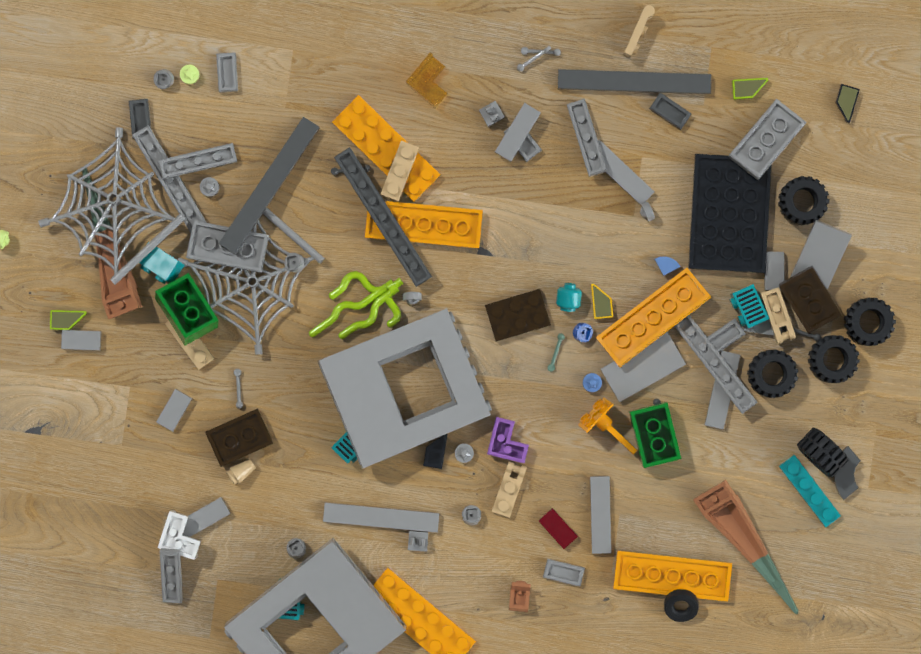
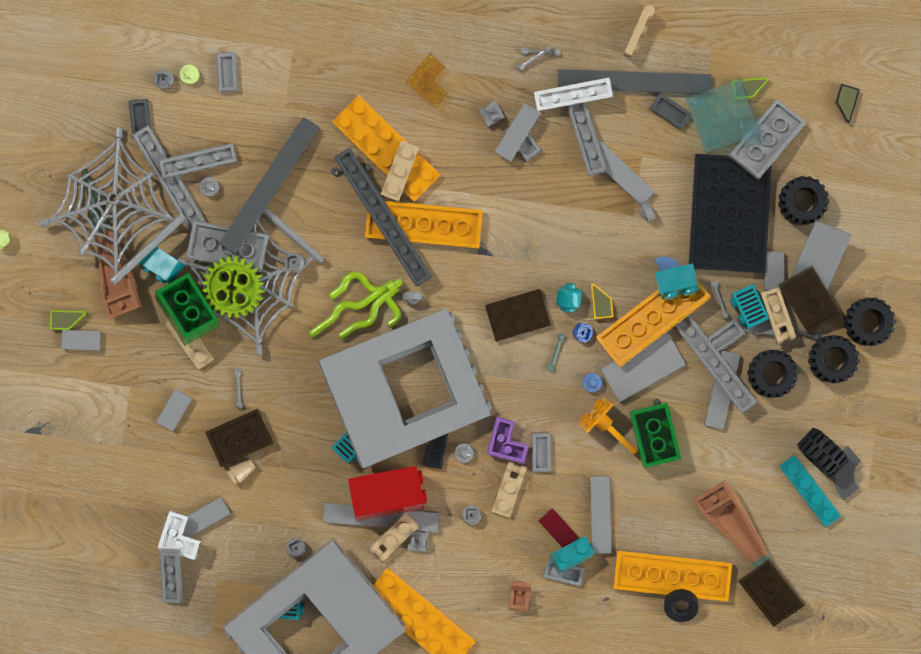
(216, 283): none -> lime gear
(387, 493): none -> red brick
(393, 537): none -> tan plate
(541, 452): none -> light grey tile
(571, 555): none -> teal brick
(573, 94): none -> white plate
(677, 281): none -> teal brick
(715, 284): none -> light grey hinge
(723, 116): none -> clear light blue plate
(771, 592): none -> dark brown plate

